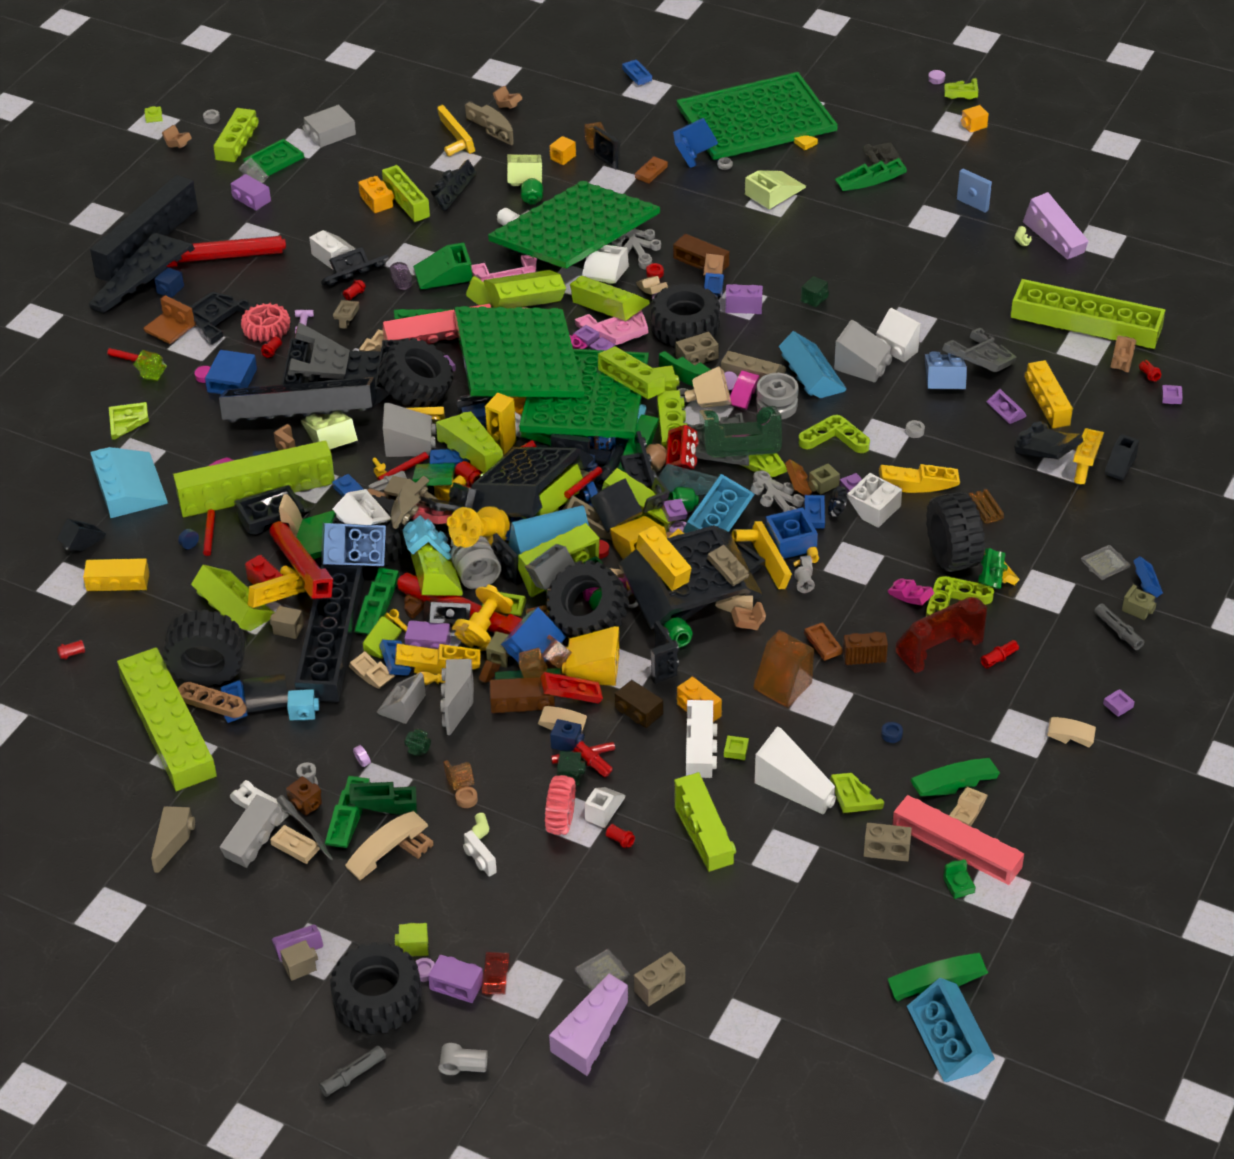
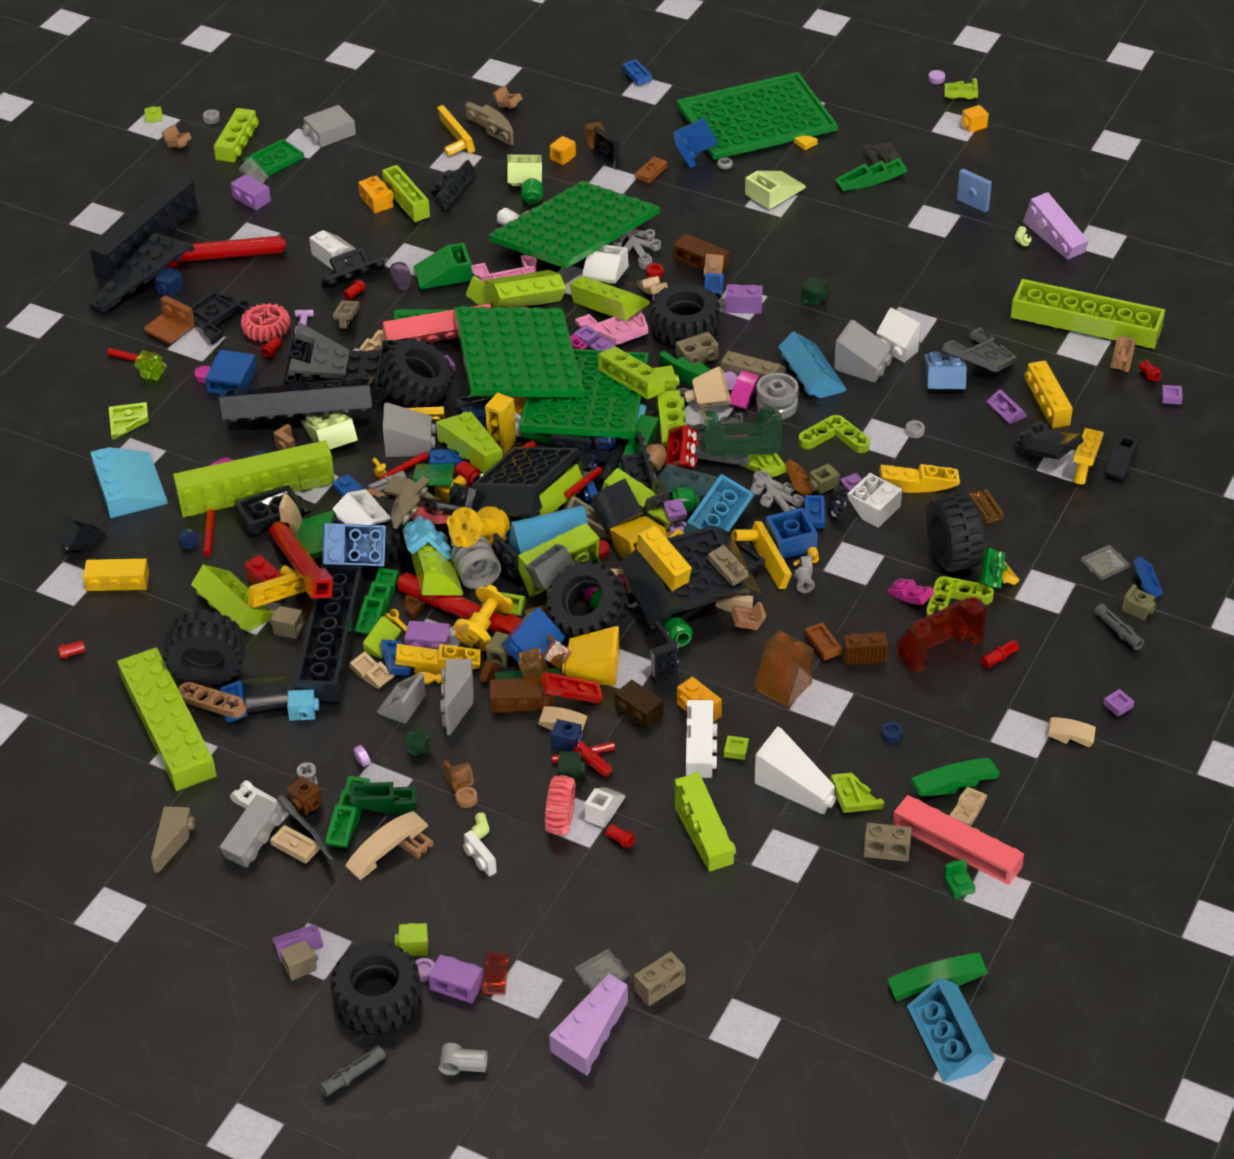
(445, 611): black slope -> none

